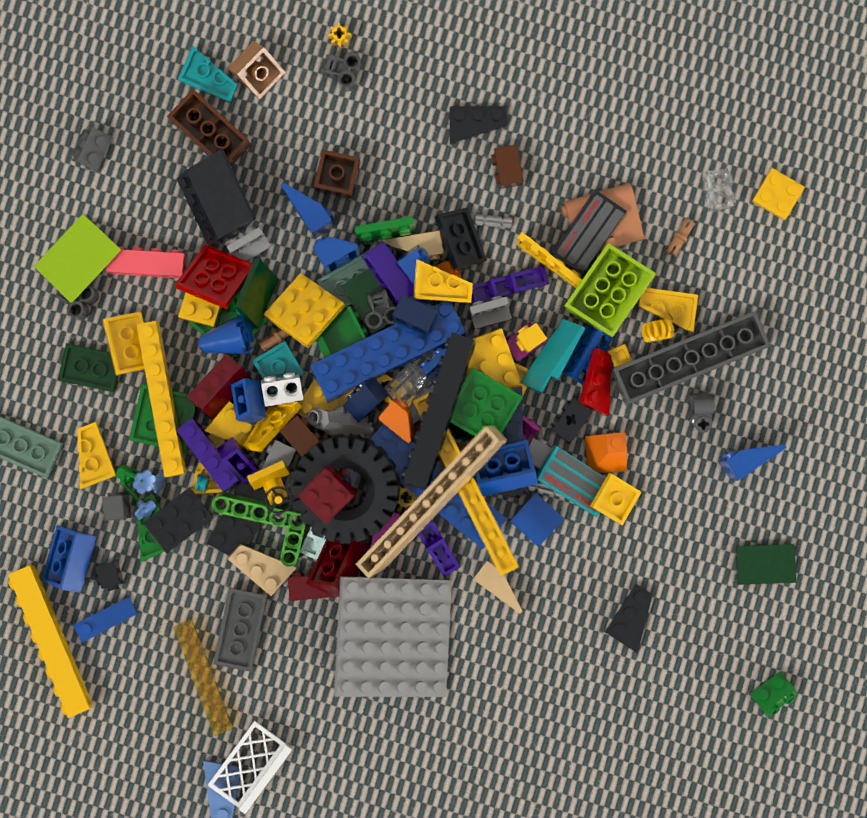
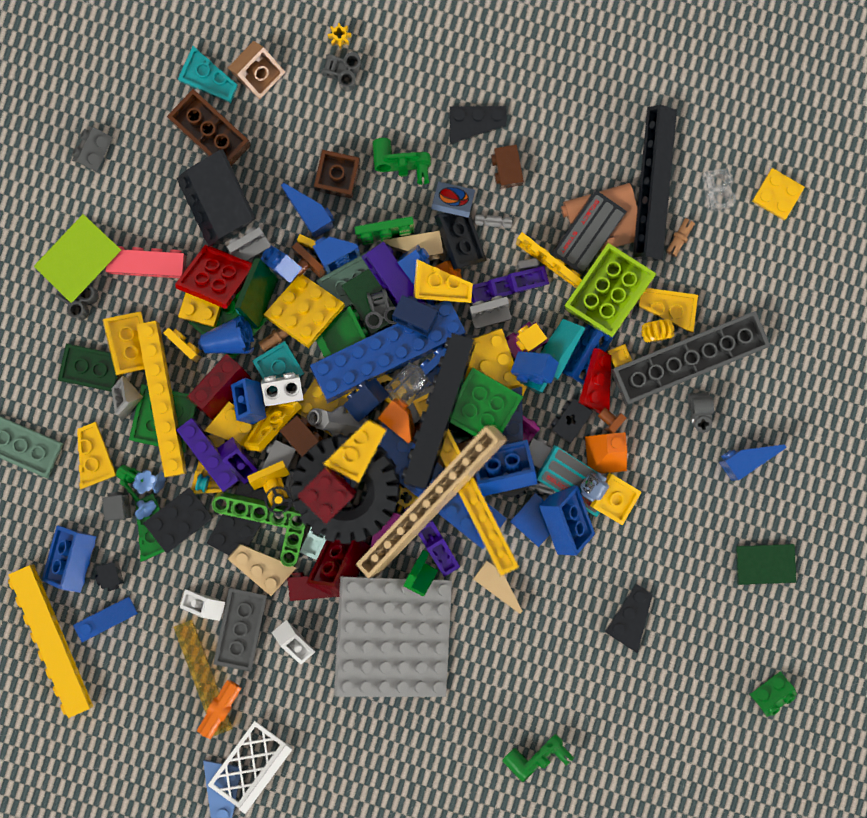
(124, 397): none -> light grey slope
(179, 340): none -> yellow plate
(202, 605): none -> white slope
(219, 709): none -> orange piece
(280, 263): none -> brick
(293, 642): none -> white slope
(306, 242): none -> yellow tile
(307, 261): none -> dark orange tile
(357, 451): none -> yellow wing
(402, 162): none -> green piece
(421, 575): none -> green panel
(453, 199): none -> tile
(524, 769): none -> green piece
(527, 264): none -> flat silver tile
(534, 367): none -> blue brick
(567, 521): none -> blue slope
(594, 486): none -> sand blue head
(613, 421): none -> dark orange tile
(655, 183): none -> black brick

